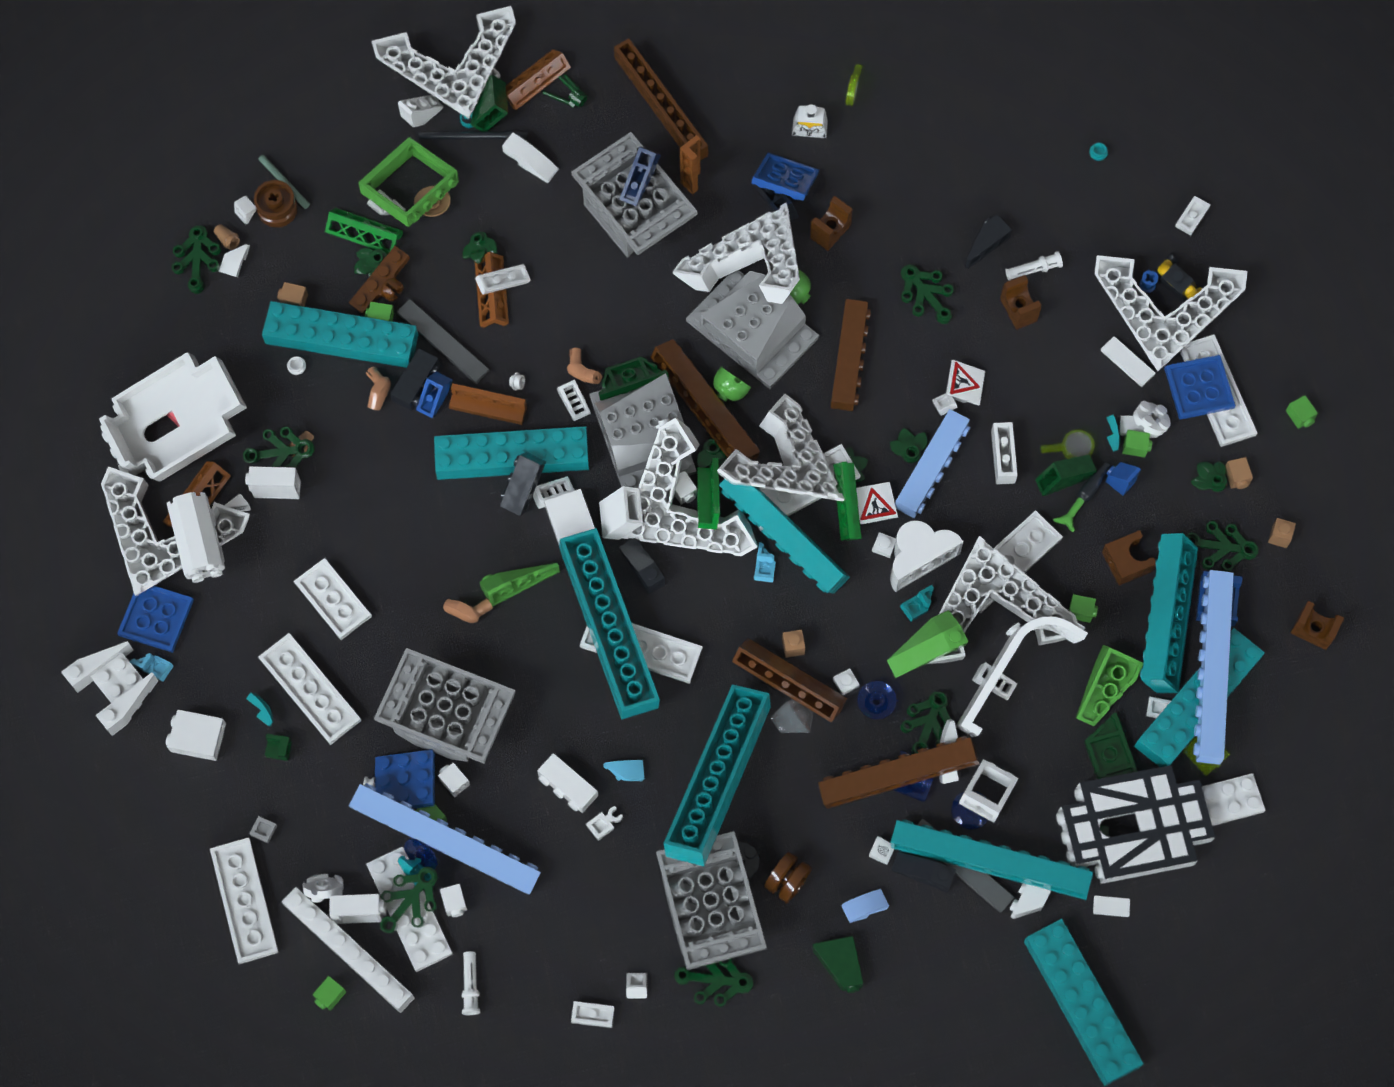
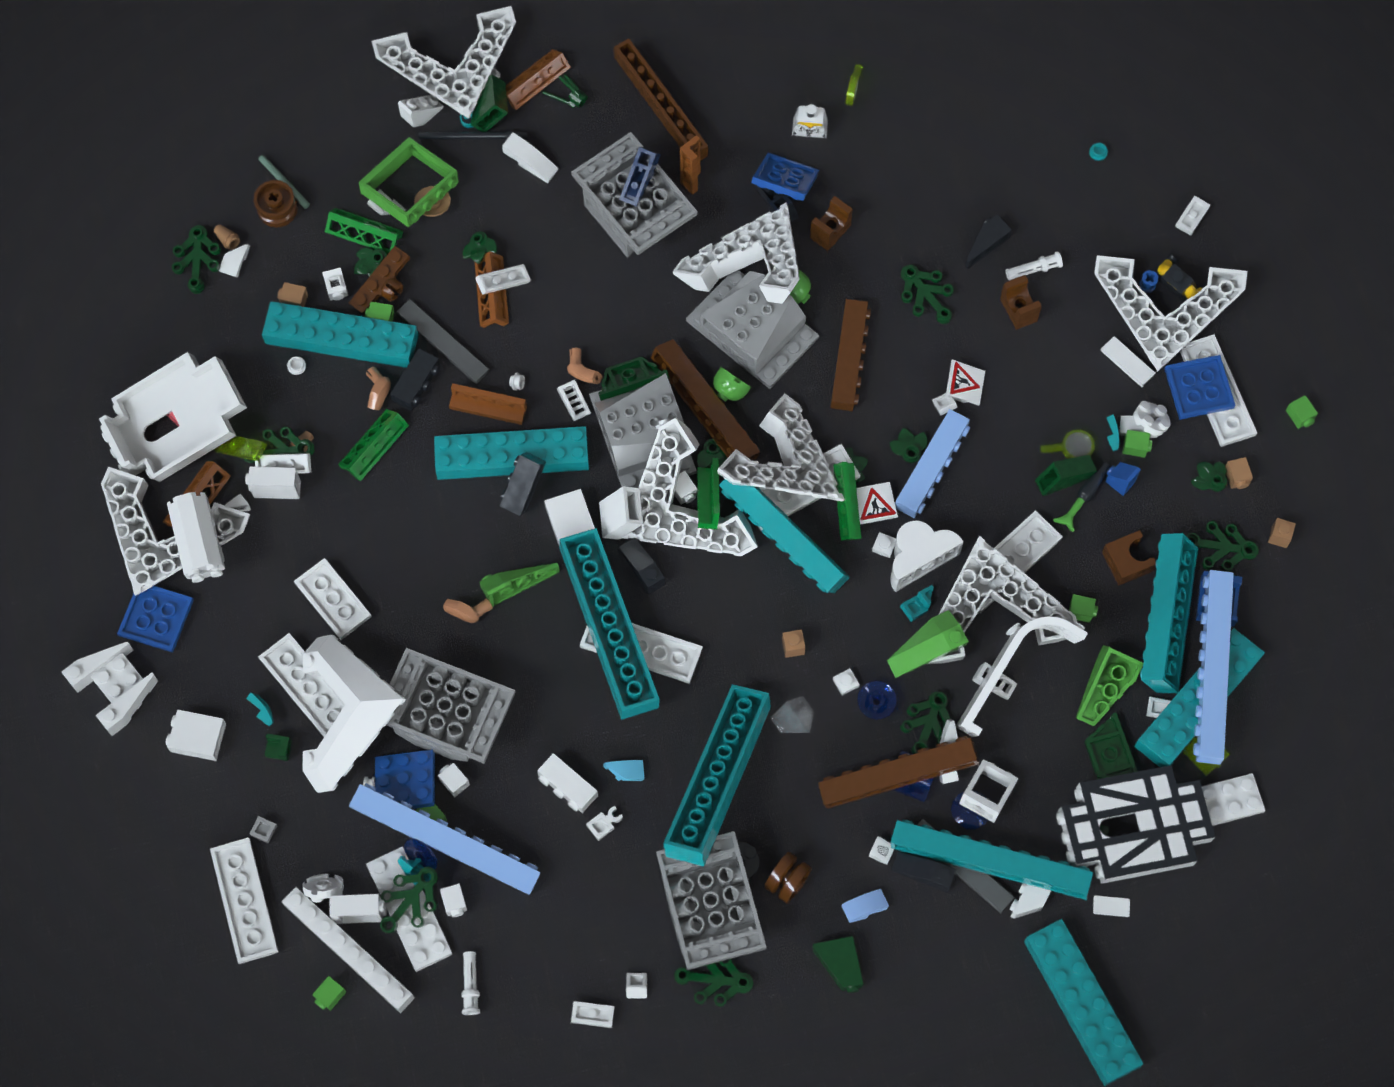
(154, 665): medium azure slope -> none
(242, 448): none -> clear neon green tile
(244, 209): white slope -> none
(299, 461): none -> white tile
(335, 284): none -> white window
(367, 709): none -> white wedge
(374, 445): none -> green fence
(433, 394): blue slope -> none
(543, 488): white slope -> none
(764, 565): medium azure slope -> none
(789, 680): reddish brown brick -> none
(1004, 453): white brick -> none
(1327, 626): reddish brown piece -> none

